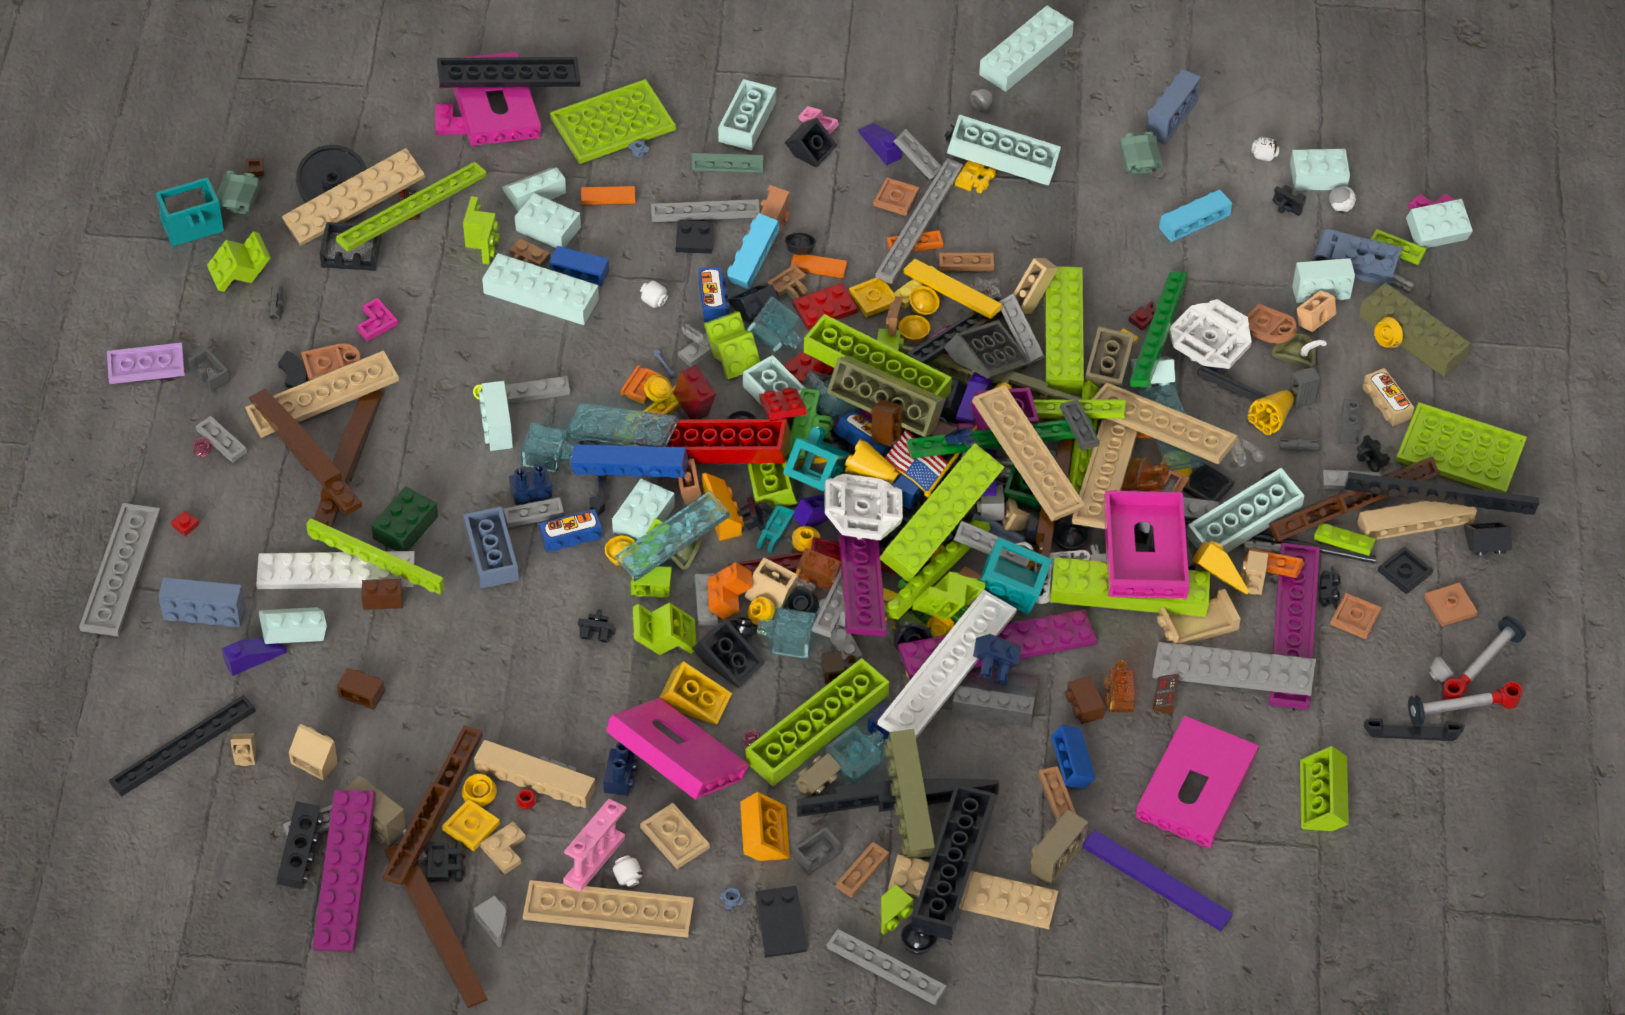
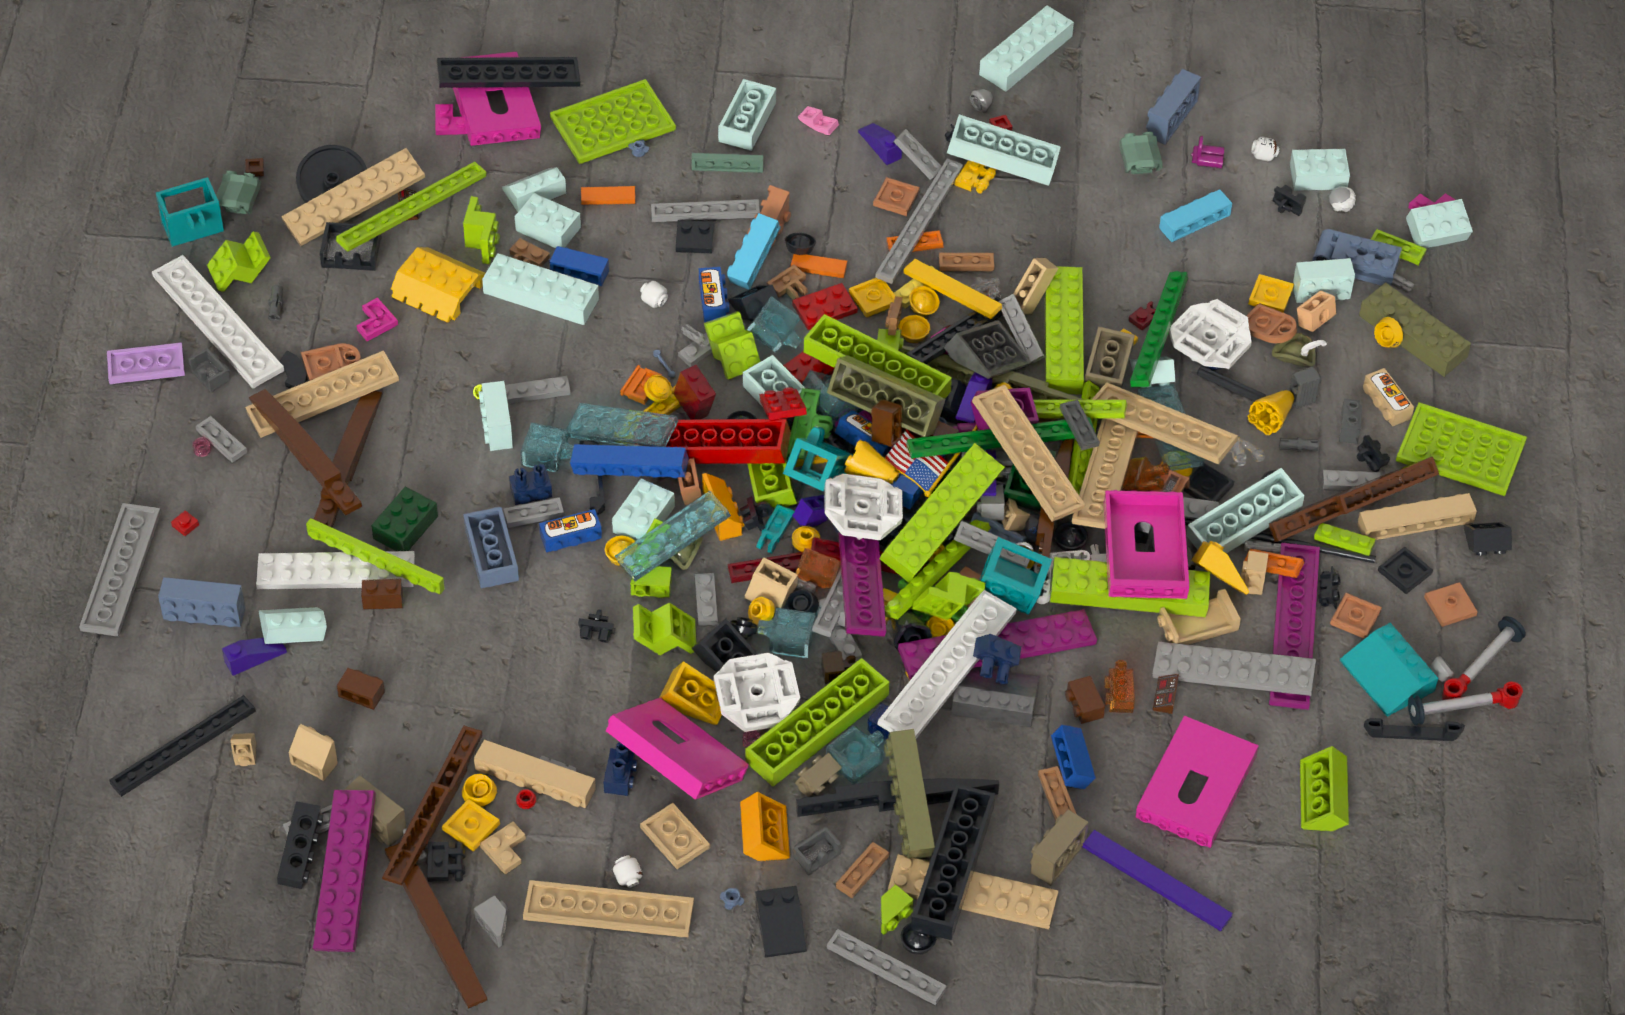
(218, 321): none -> white plate
(435, 282): none -> yellow slope
(594, 845): bright pink fence -> none
(726, 587): orange brick -> none
(756, 674): none -> white piece
(811, 142): black slope -> none
(960, 436): dark blue plate -> none
(1002, 122): none -> red plate
(1207, 155): none -> magenta piece
(1271, 293): none -> yellow plate
(1389, 669): none -> teal slope
(1441, 493): black plate -> none

